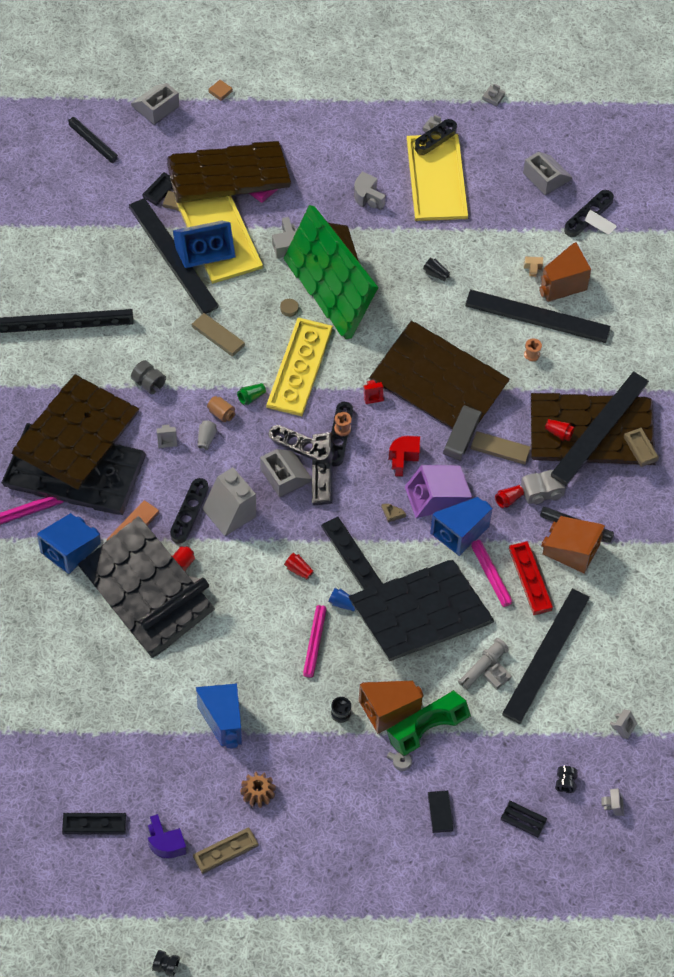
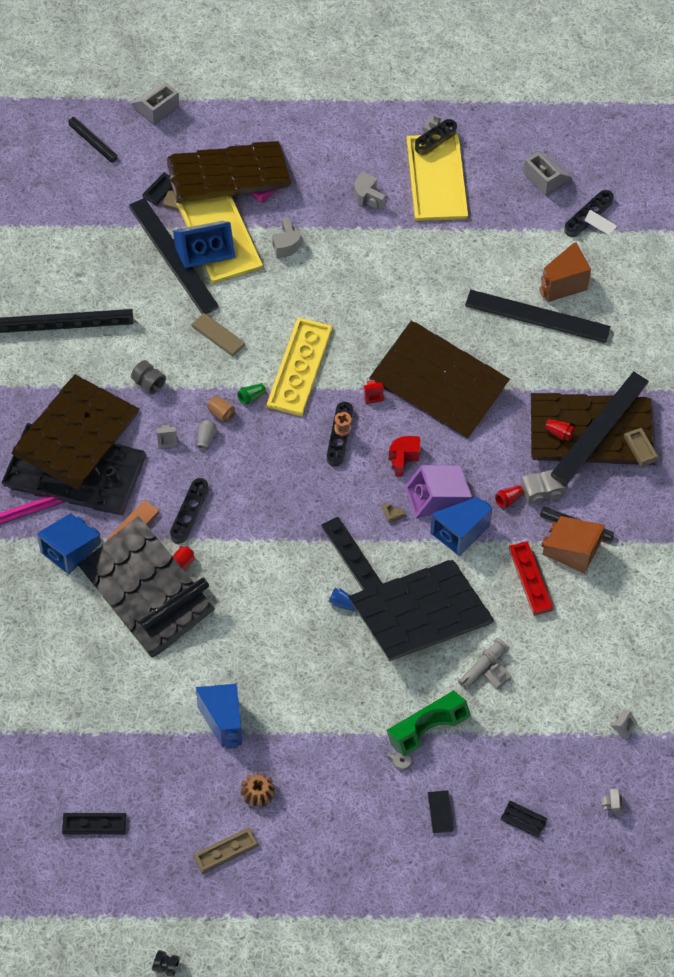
(165, 844): dark purple brick -> none
(220, 90): medium nougat tile -> none
(230, 502): light grey slope -> none
(284, 471): light grey slope -> none
(289, 307): dark tan tile -> none
(297, 565): red cone -> none
(301, 442): black beam -> none
(314, 642): dark pink axle -> none
(322, 473): black tile -> none
(330, 271): green piece -> none
(342, 706): black wheel -> none
(389, 702): dark orange slope -> none
(436, 269): black cone -> none
(462, 432): dark grey beam -> none
(491, 573): dark pink axle -> none
(493, 95): light grey tile -> none
(500, 447): dark tan tile -> none
(532, 347): nougat bush -> none
(533, 264): tan tile -> none
(545, 656): black tile -> none
(566, 779): black wheel -> none

